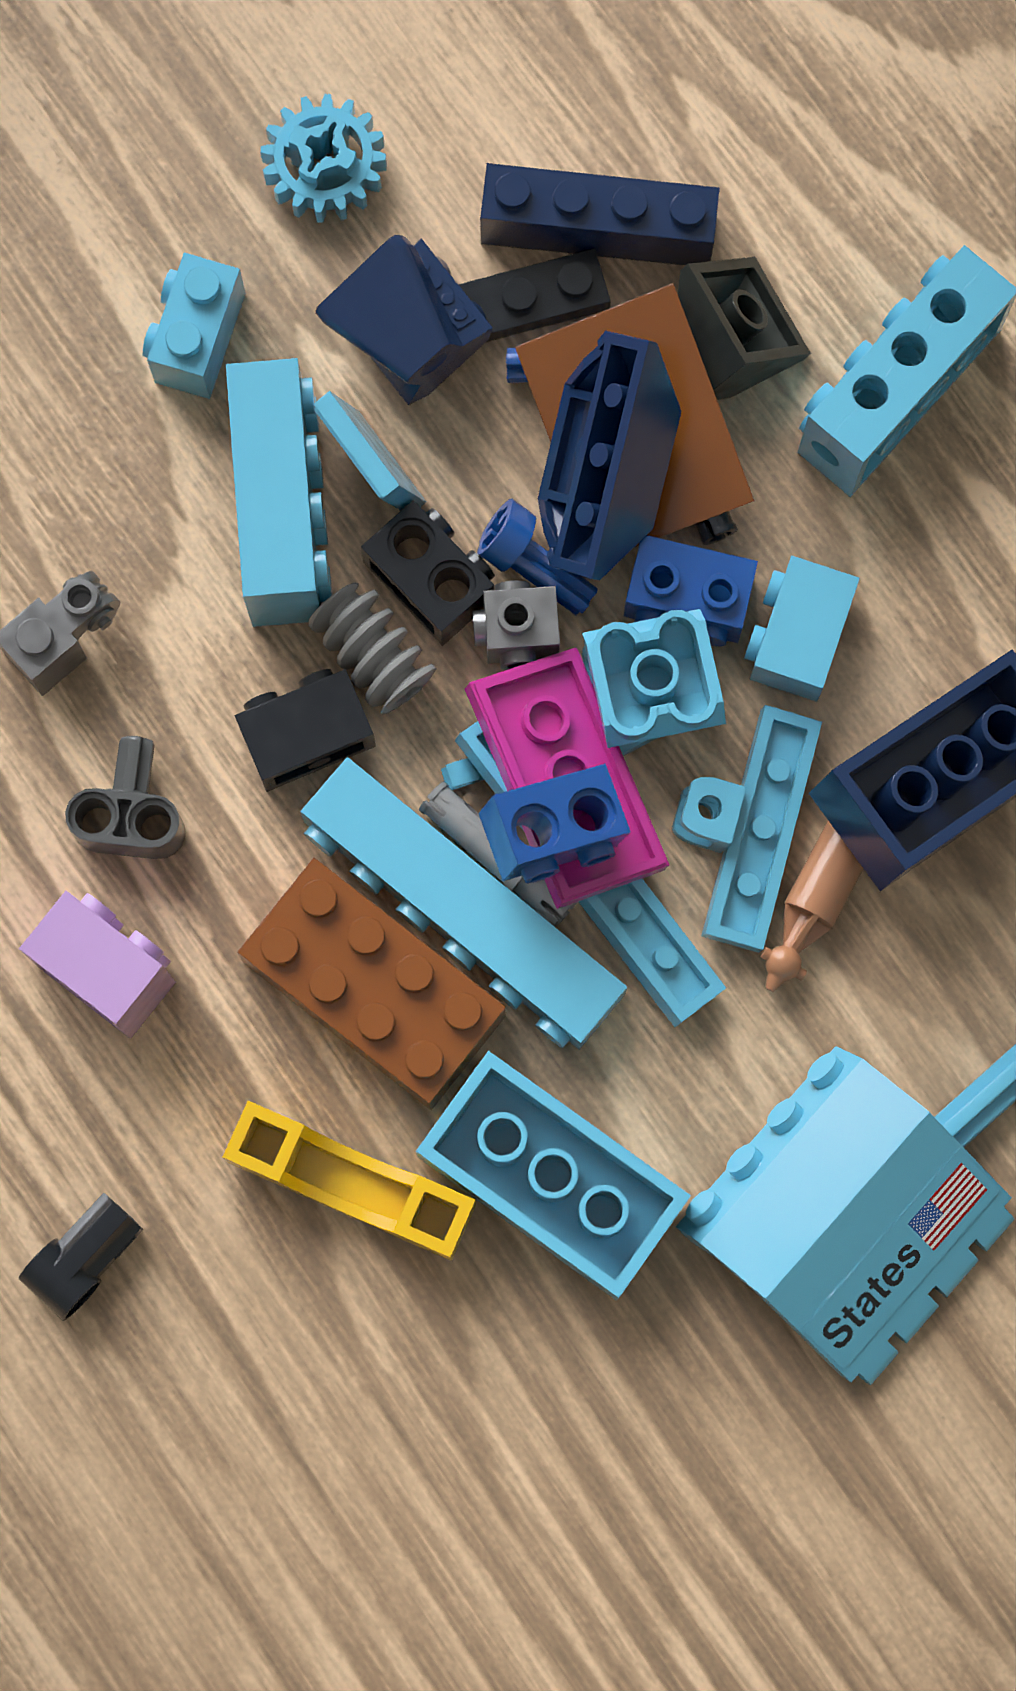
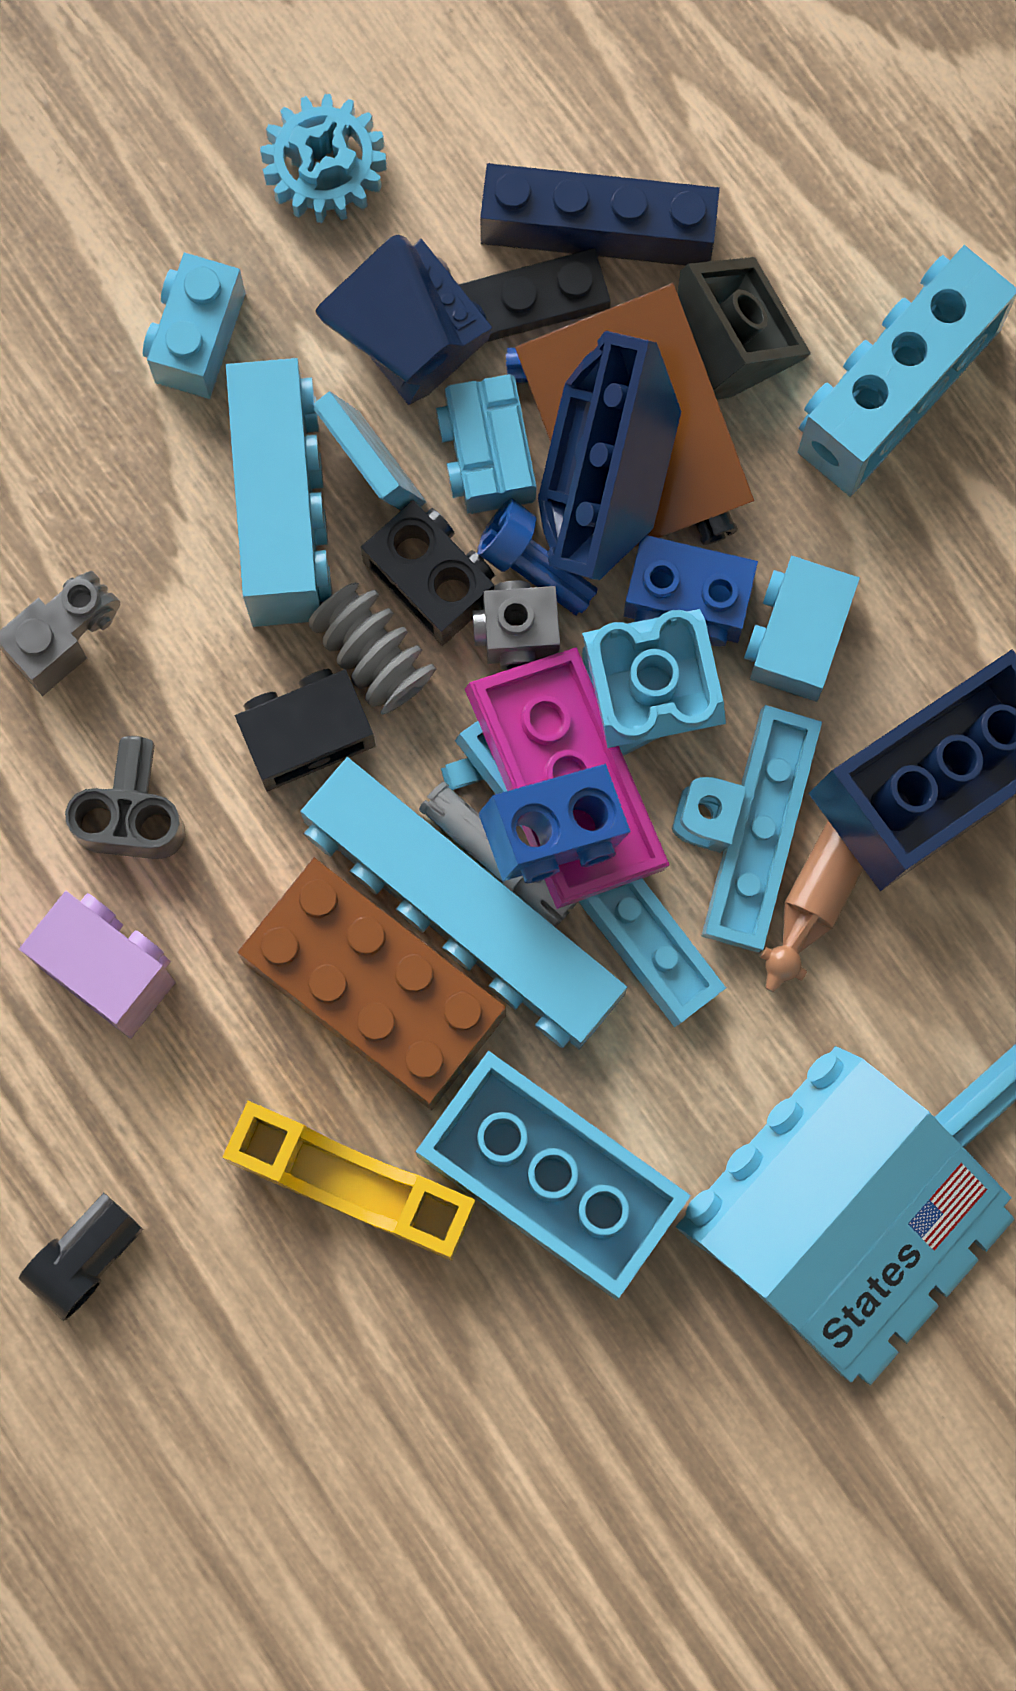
(488, 443): none -> medium azure brick

